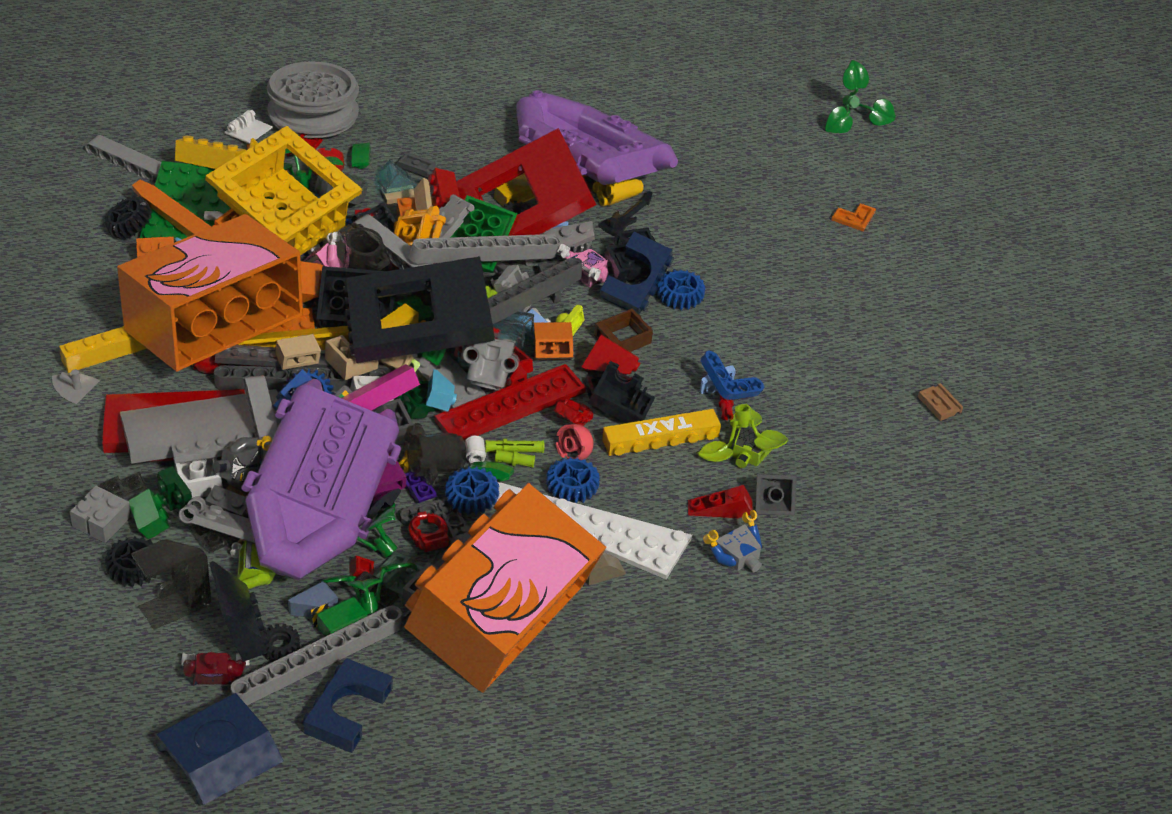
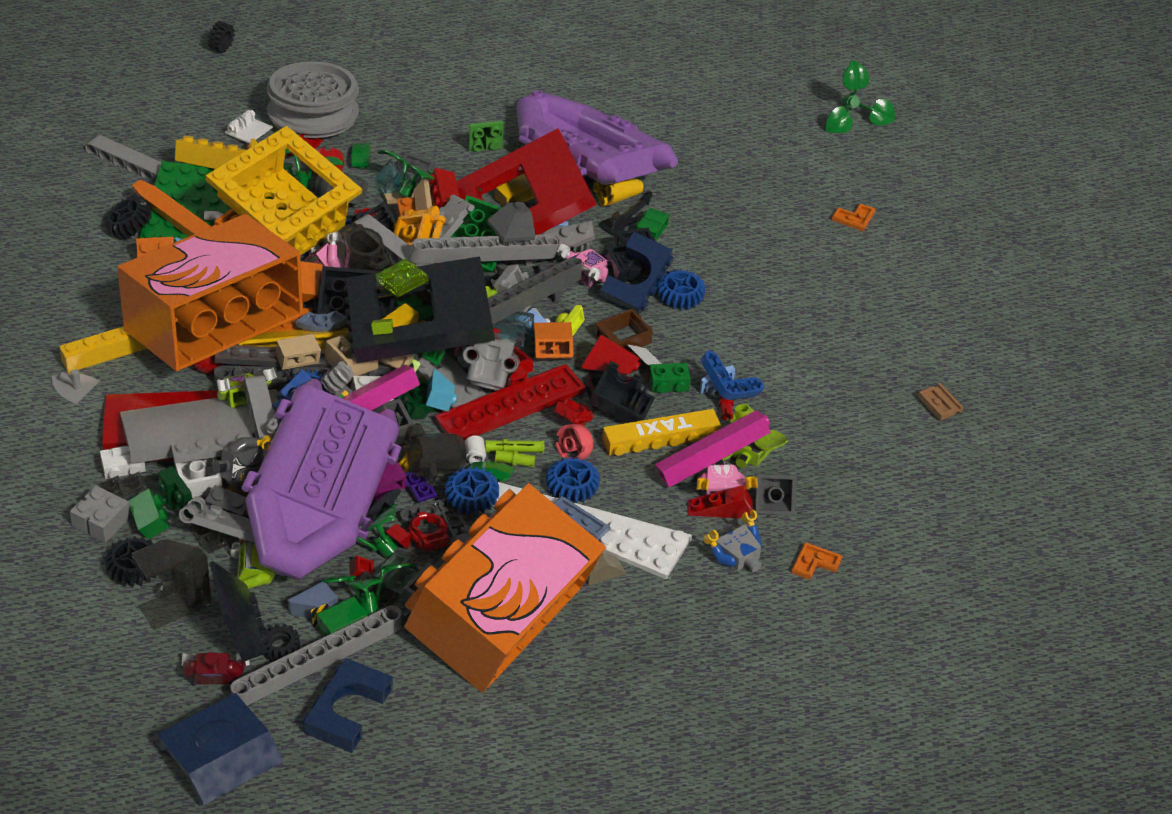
(118, 463): none -> white brick
(221, 36): none -> black tyre
(233, 387): none -> torso
(272, 425): none -> light grey arm
(321, 322): none -> sand blue tile
(337, 377): none -> light grey gear
(382, 326): none -> lime slope
(400, 535): none -> red slope
(402, 277): none -> clear neon green plate
(408, 185): none -> green plant
(486, 136): none -> bright green slope
(513, 223): none -> dark grey slope
(583, 518): none -> sand blue tile
(644, 354): none -> white sticker
(655, 221): none -> green brick
(669, 377): none -> green brick
(713, 448): none -> dark pink brick
(723, 477): none -> bright pink torso
(814, 556): none -> orange tile

